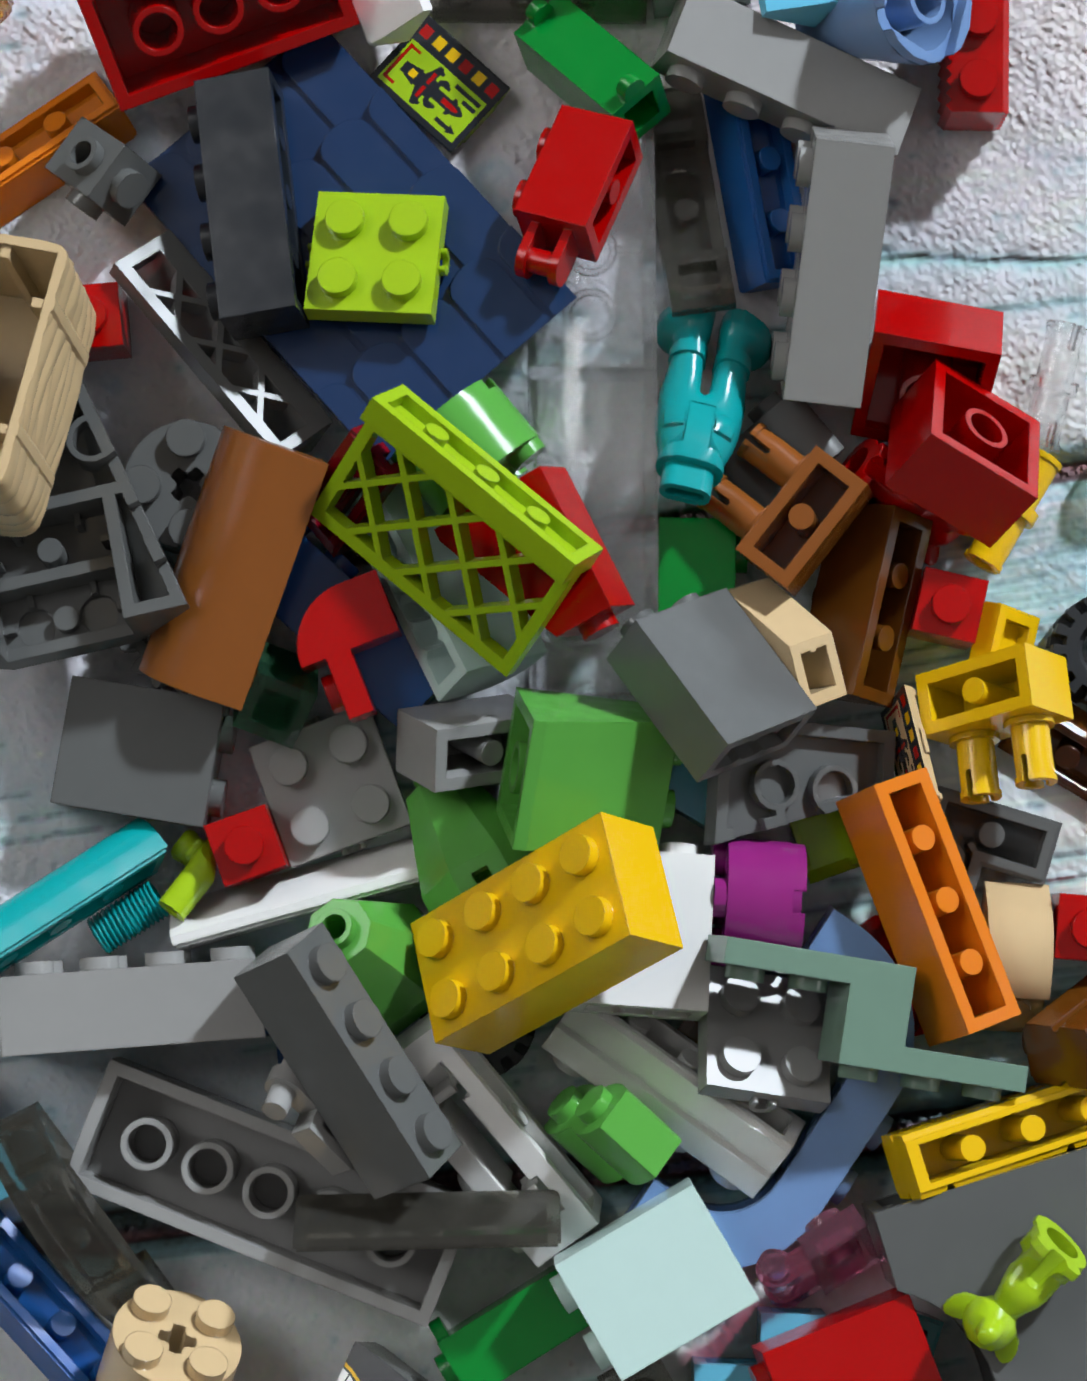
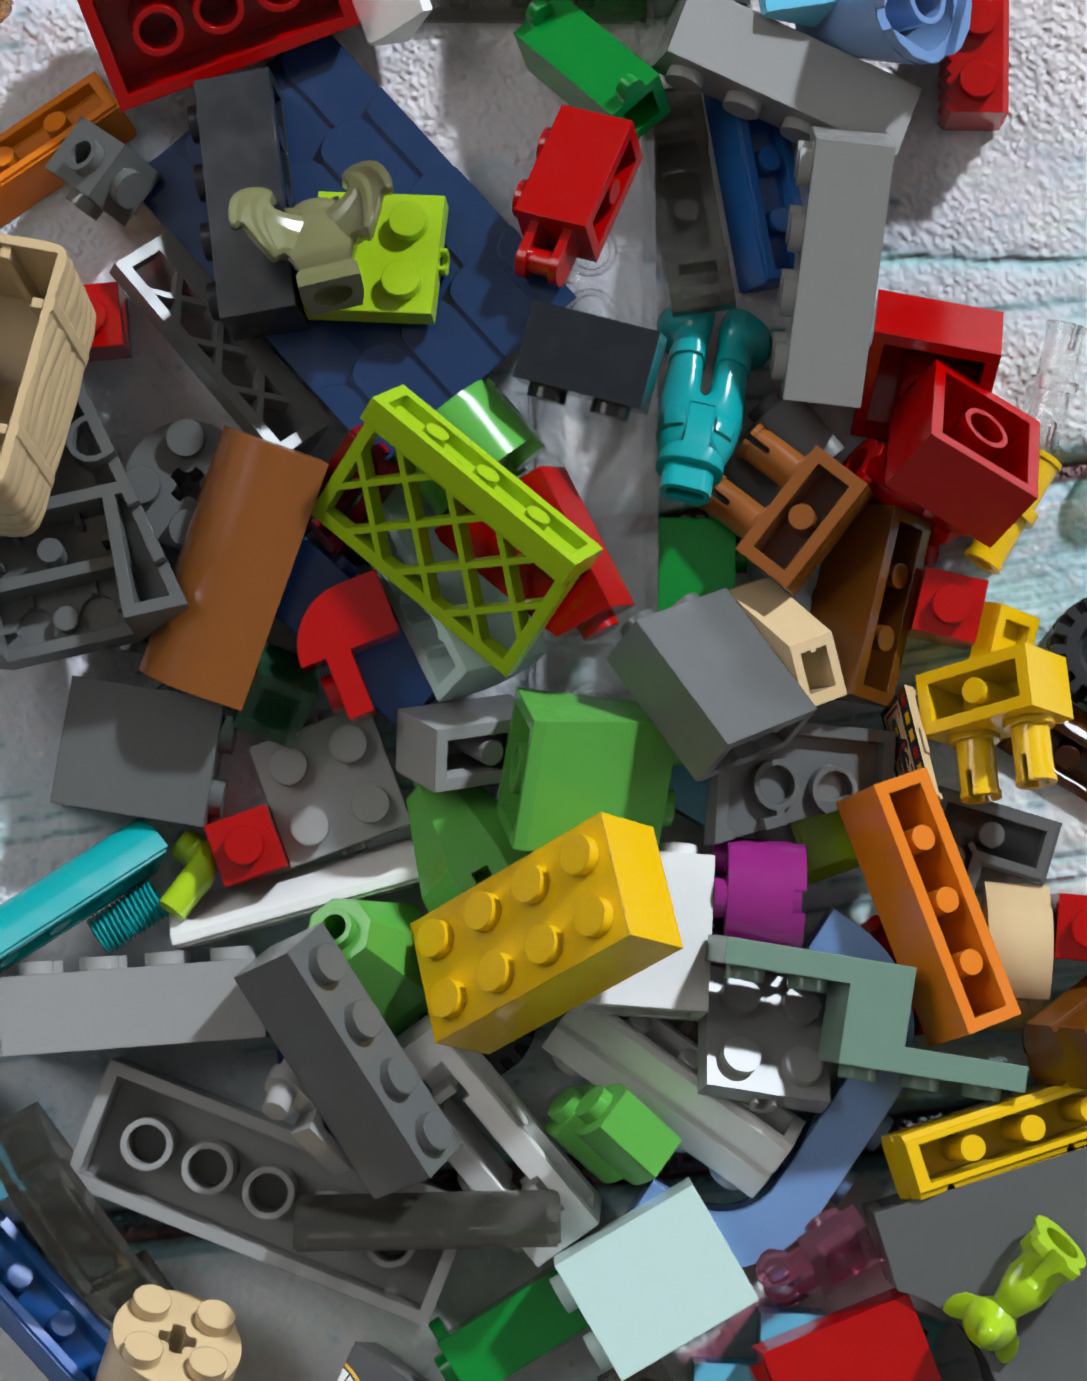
(318, 234): none -> olive animal
(440, 84): piece -> none
(590, 360): none -> black brick

